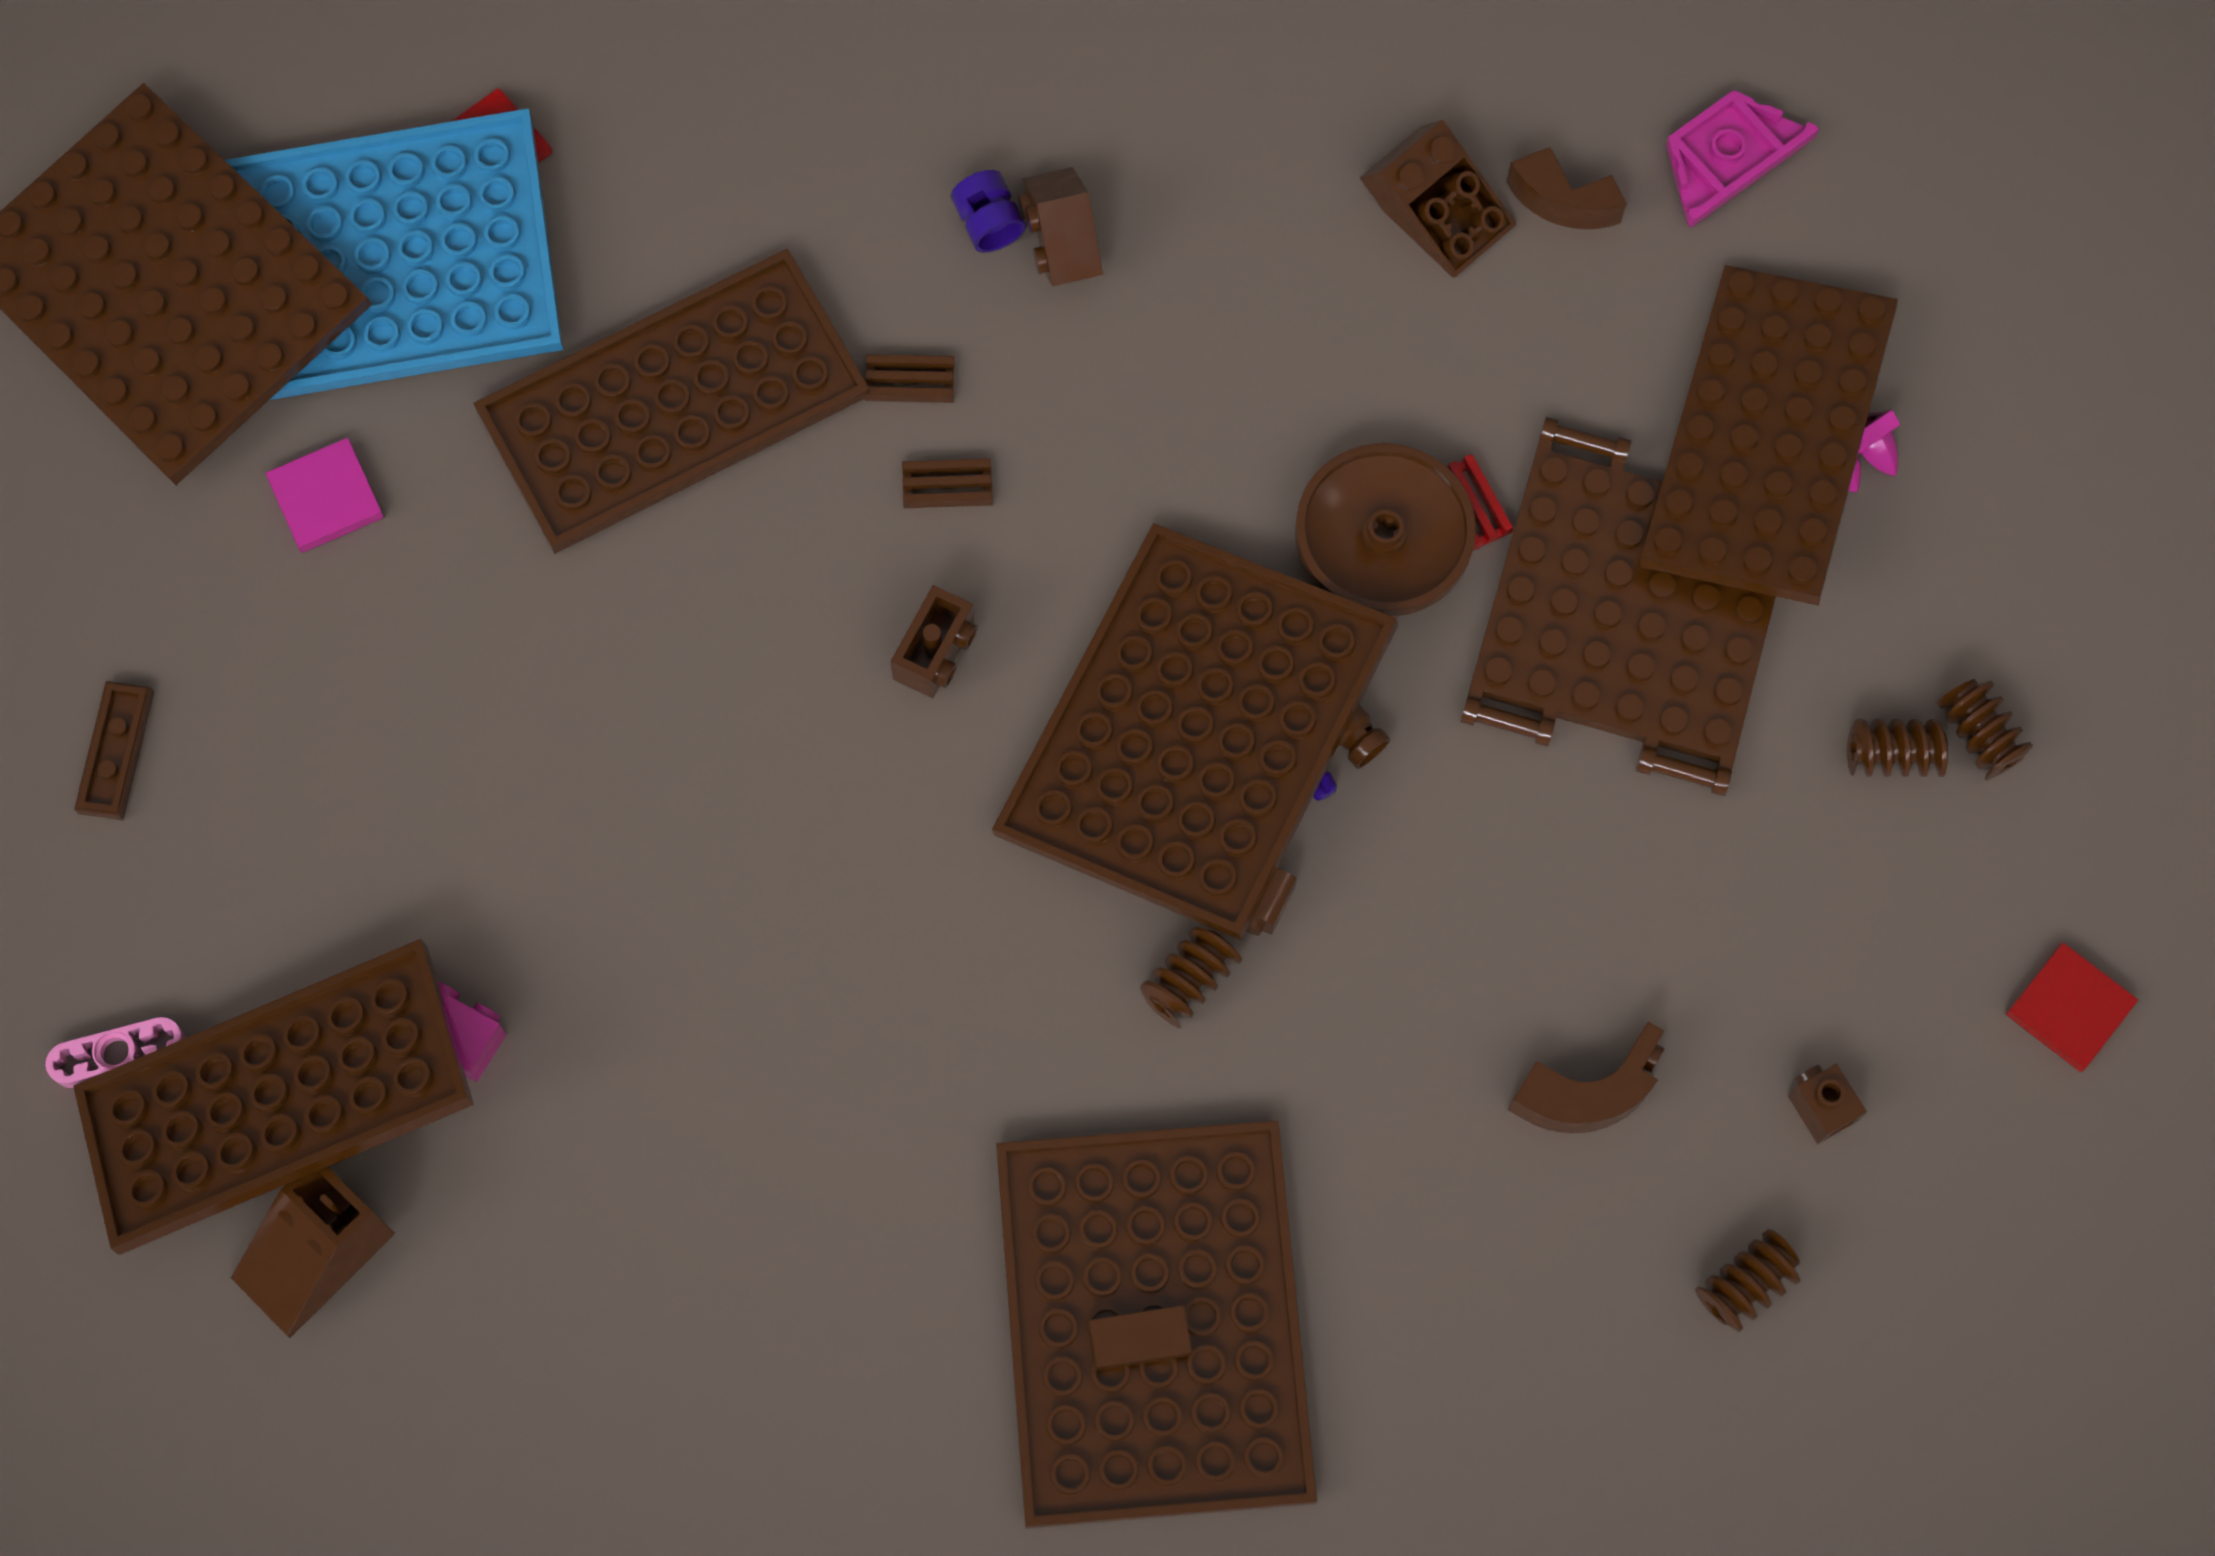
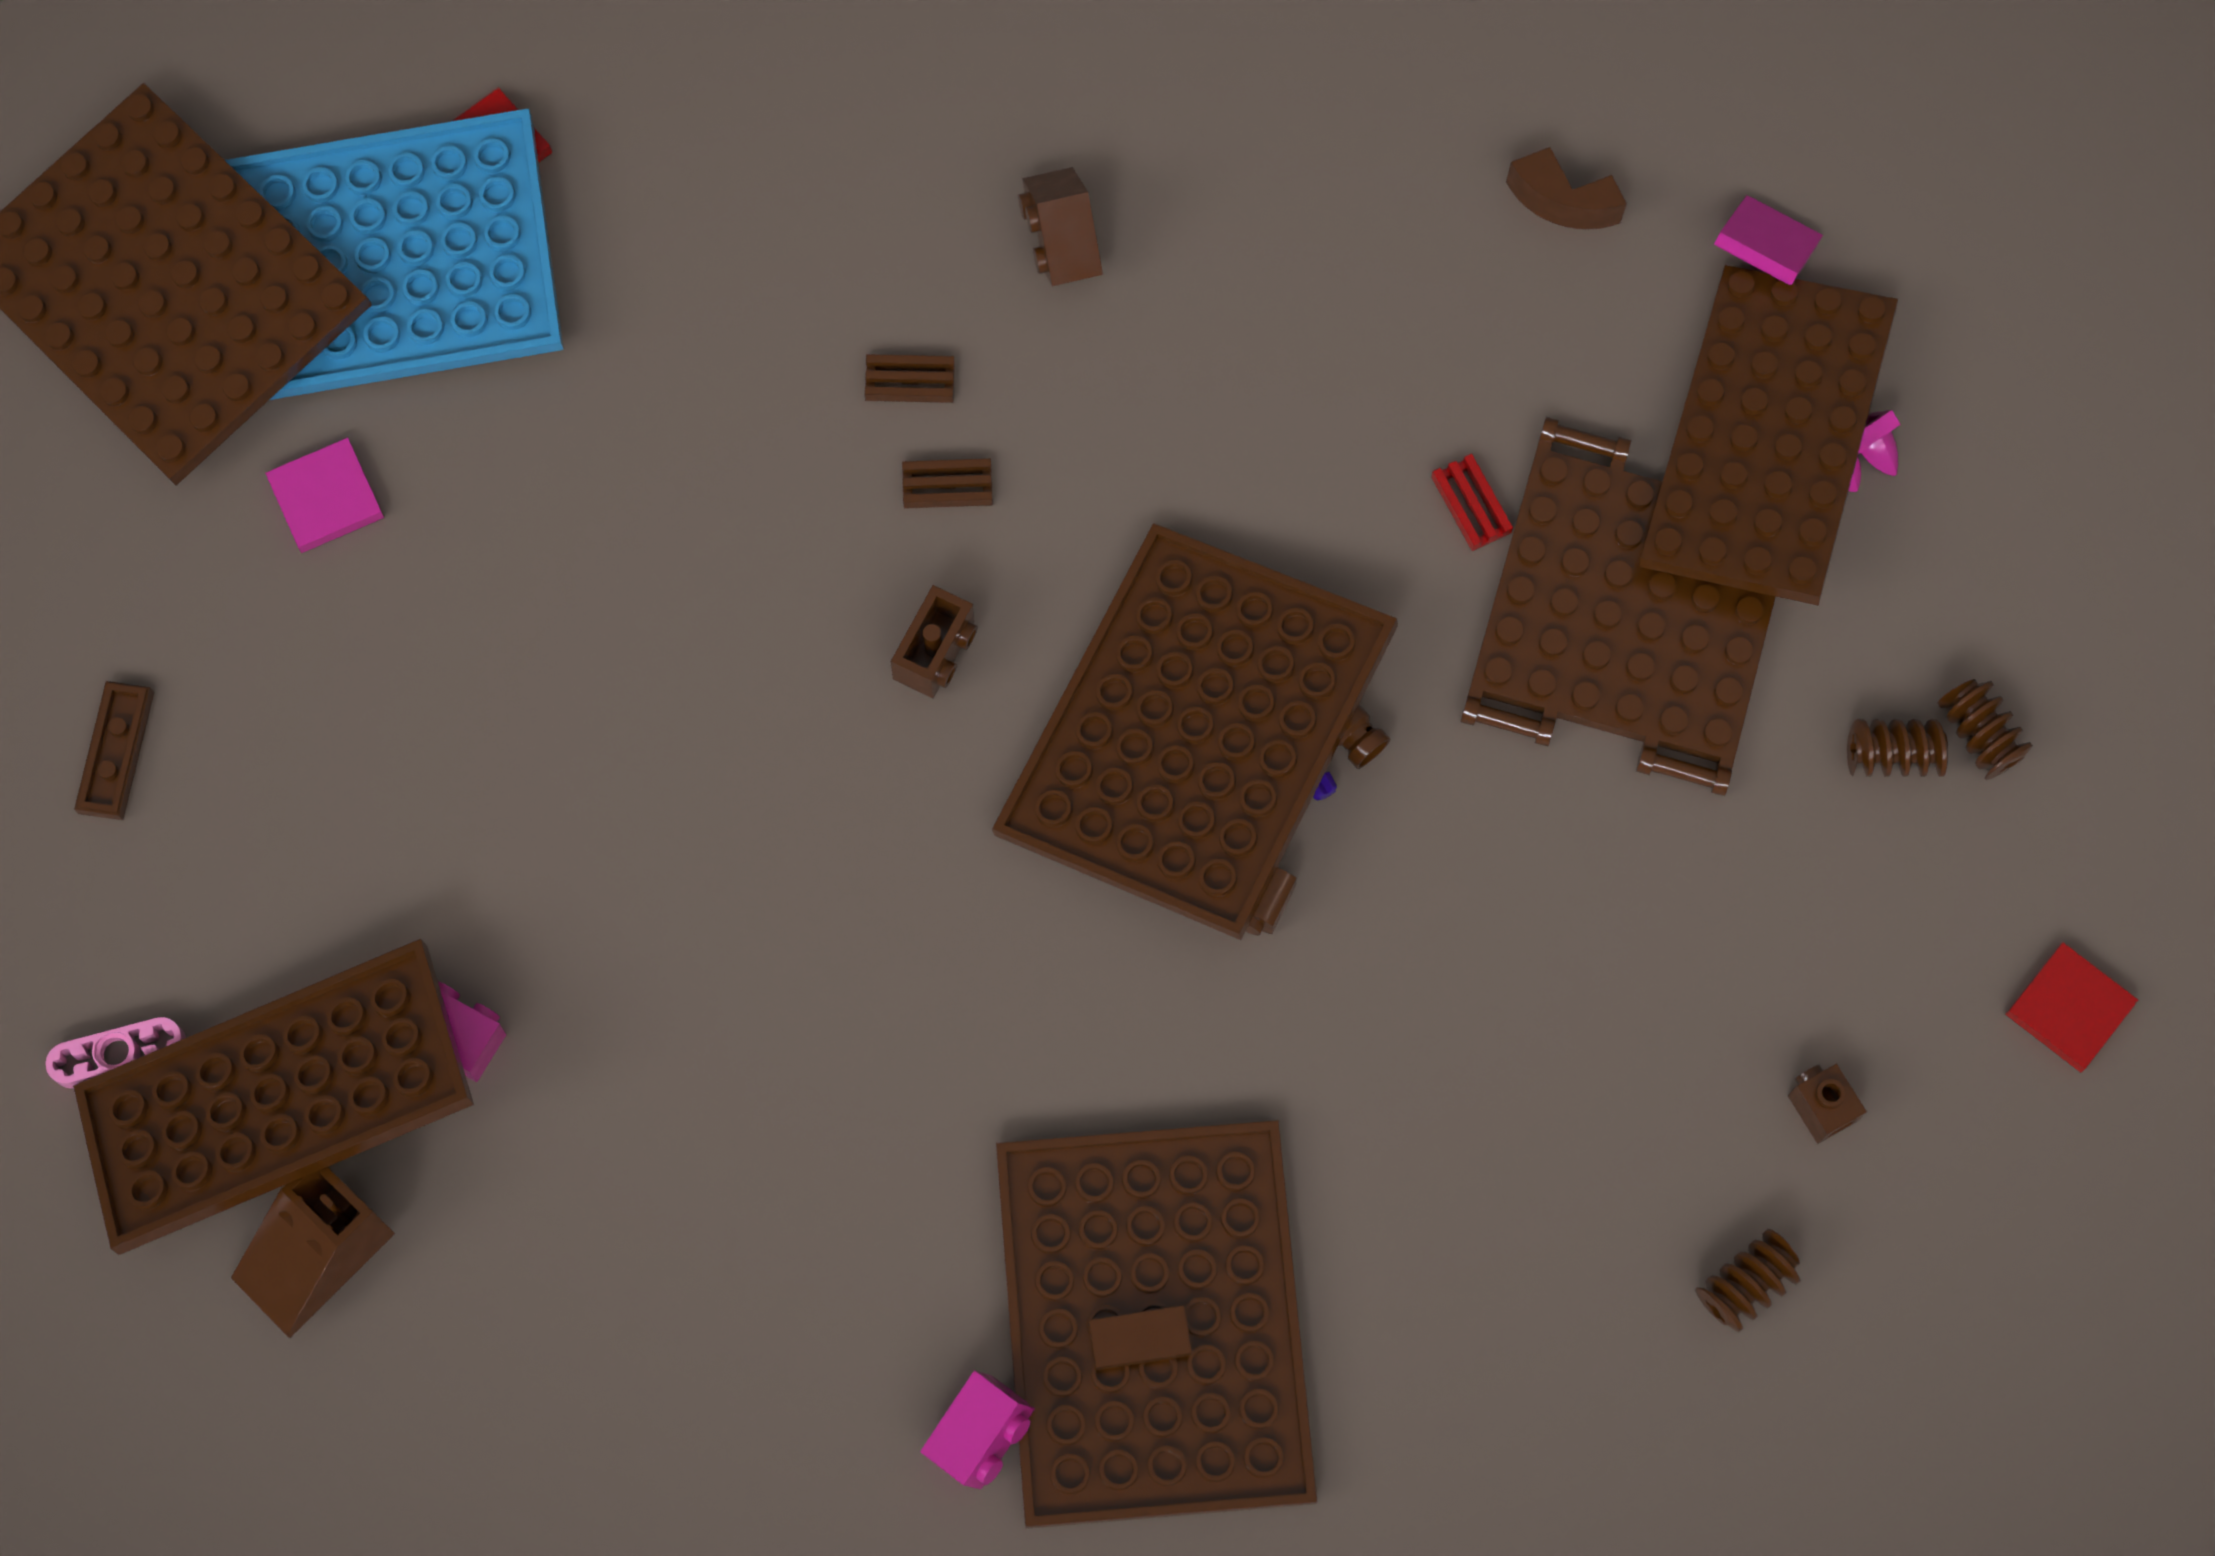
(671, 400): reddish brown plate -> none
(978, 1431): none -> dark pink brick
(987, 210): dark purple wheel -> none
(1188, 973): reddish brown piece -> none
(1385, 528): reddish brown dish -> none
(1439, 197): reddish brown slope -> none
(1583, 1107): reddish brown arch -> none
(1729, 151): dark pink wing -> none
(1768, 240): none -> dark pink tile

